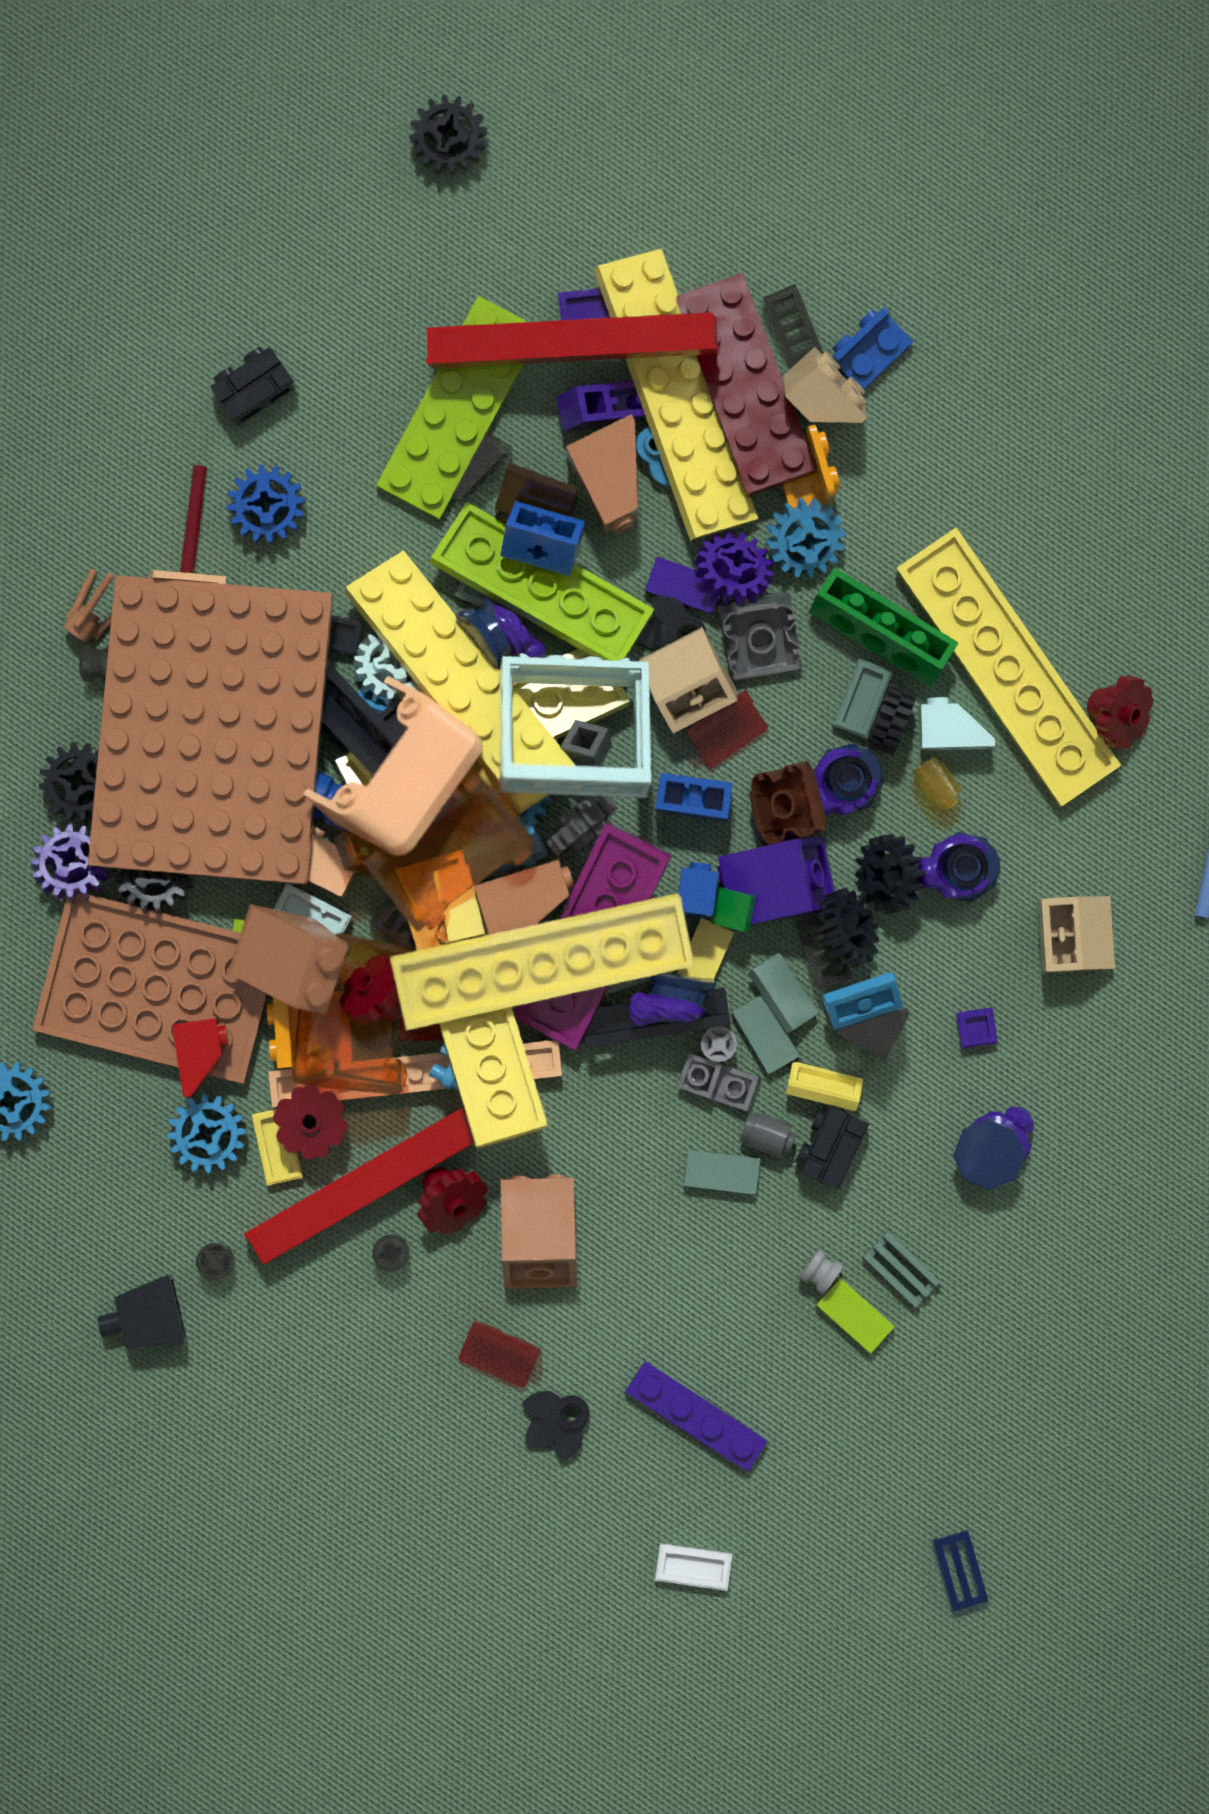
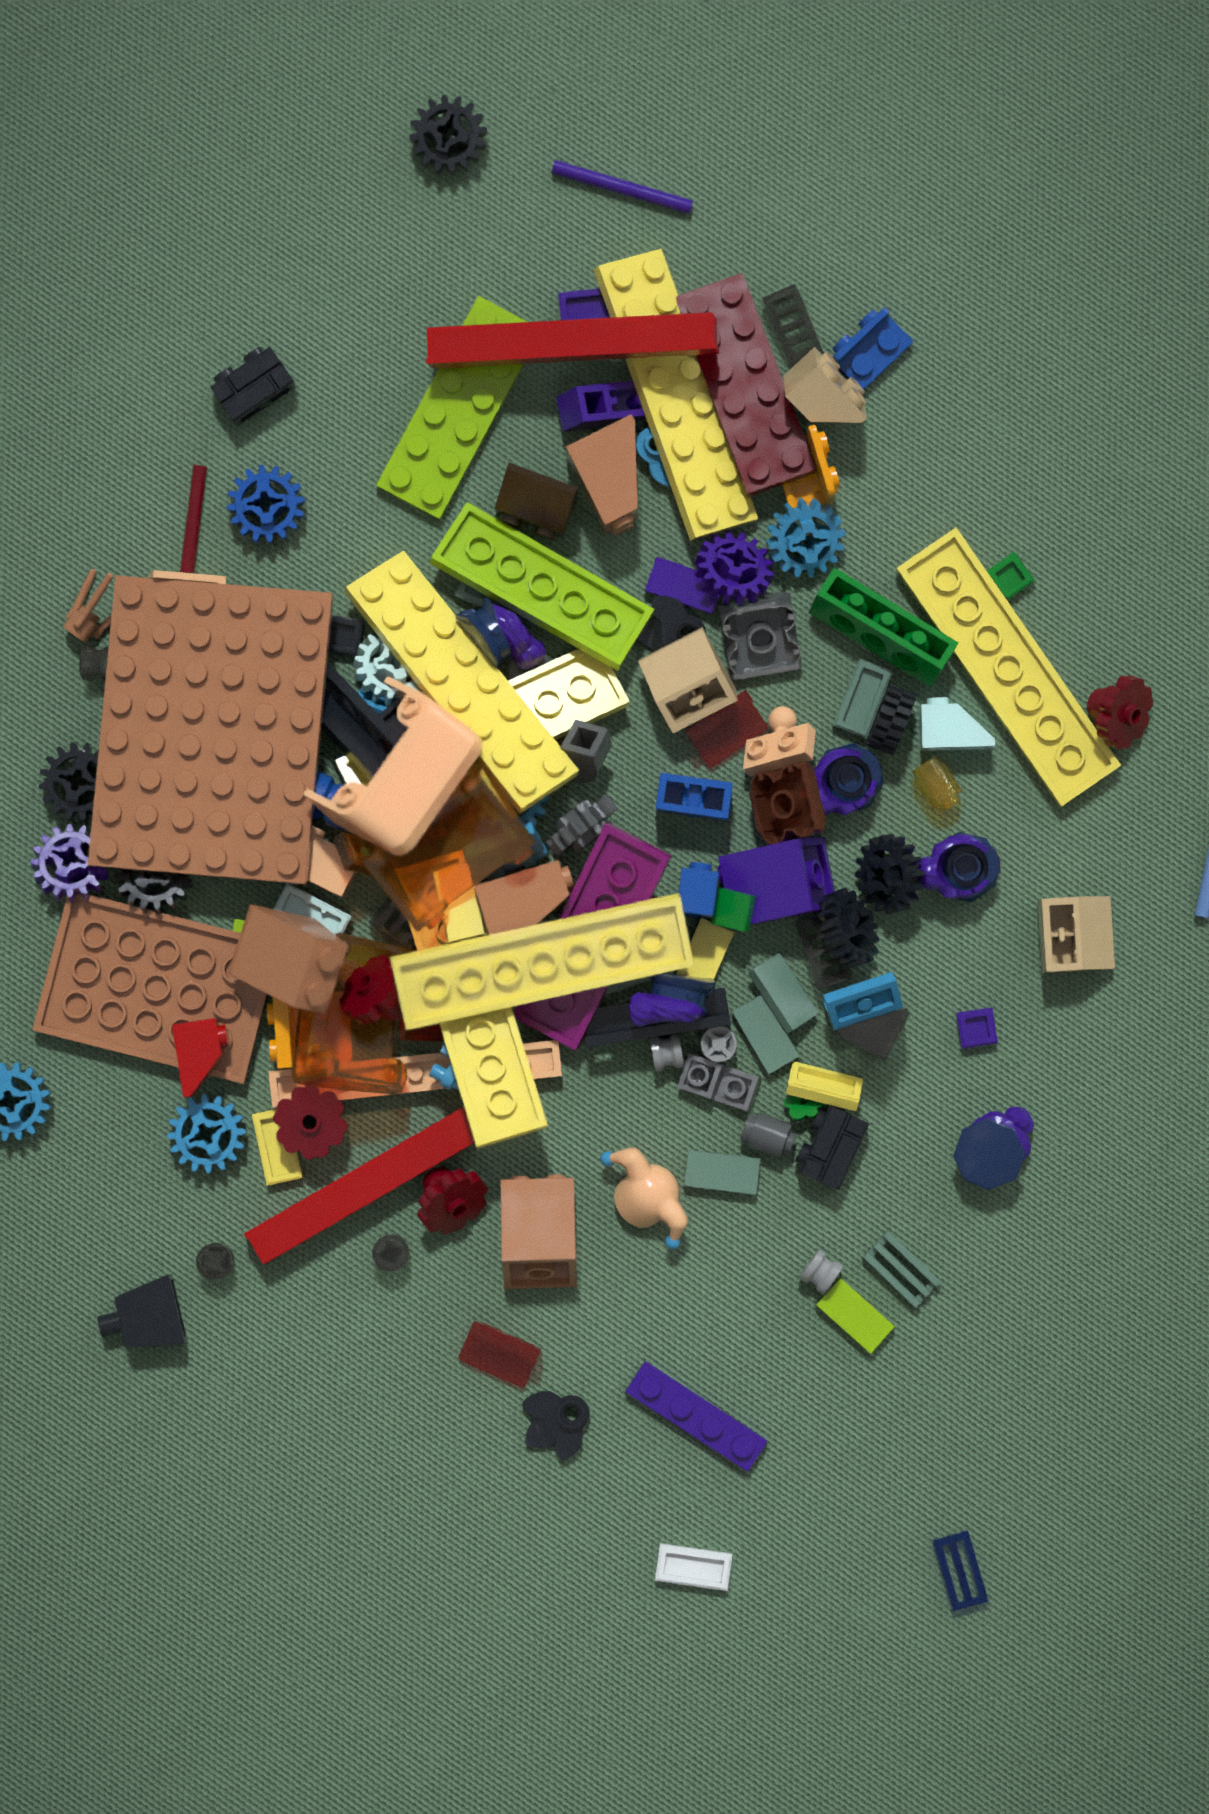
(486, 460): clear smoke slope -> none
(542, 538): blue brick -> none
(575, 779): light aqua window -> none
(622, 187): none -> dark purple bar
(647, 1194): none -> light nougat piece
(667, 1052): none -> light grey wheel
(781, 748): none -> light nougat plate
(799, 1110): none -> green plant
(1010, 576): none -> green tile

